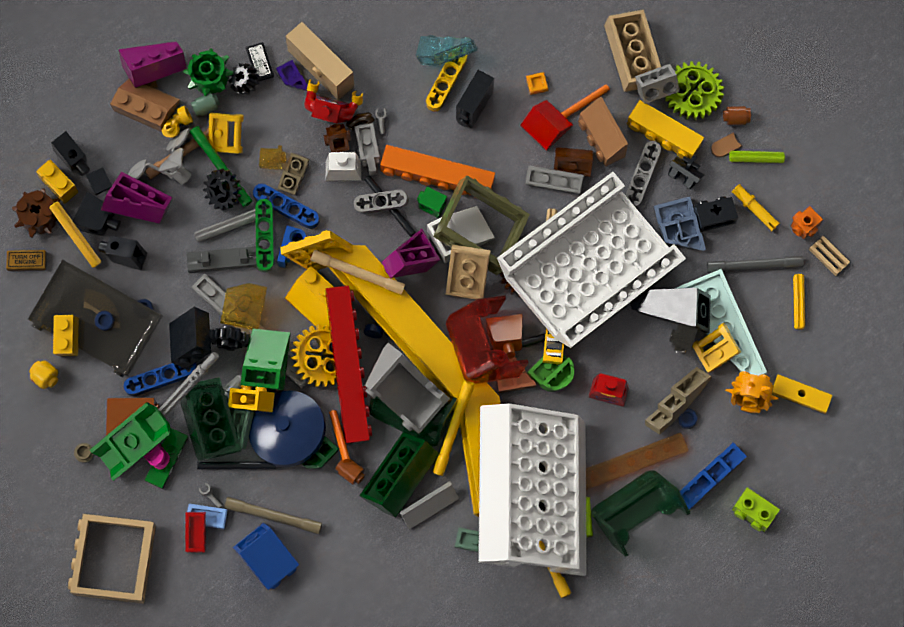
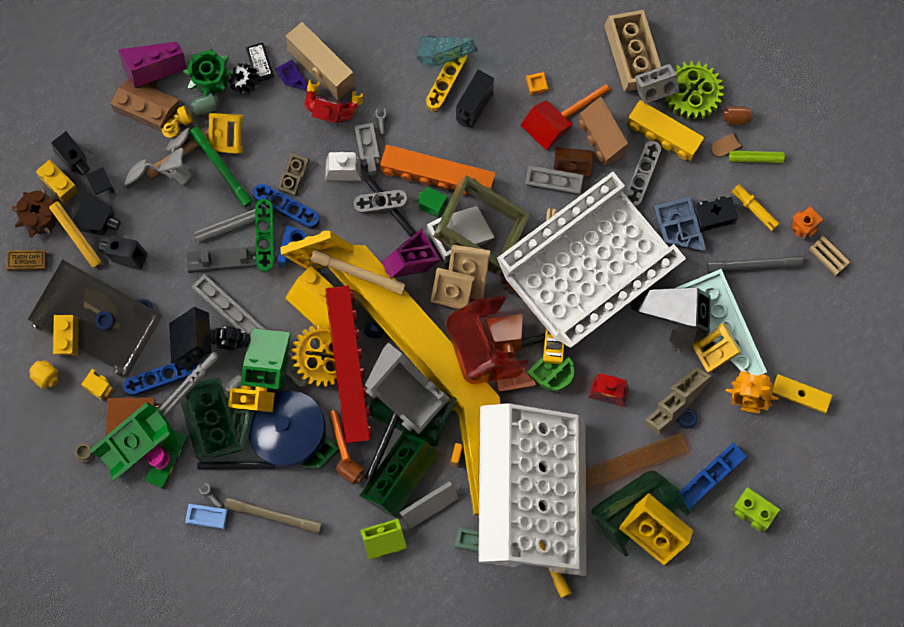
(97, 385): none -> yellow brick
(136, 200): magenta wedge -> none
(144, 563): tan window -> none
(195, 531): red tile -> none
(222, 189): black gear -> none
(244, 306): clear yellow slope -> none
(266, 556): blue slope -> none
(272, 158): clear yellow bracket -> none
(337, 138): reddish brown brick -> none
(359, 118): dark brown arm -> none
(382, 447): none -> black bar
(383, 539): none -> lime brick
(452, 288): none -> tan tile
(456, 455): none -> light orange tile
(463, 398): yellow piece -> none
(589, 531): lime piece -> none
(656, 529): none -> yellow slope
(688, 168): black hips -> none
(799, 301): yellow axle -> none

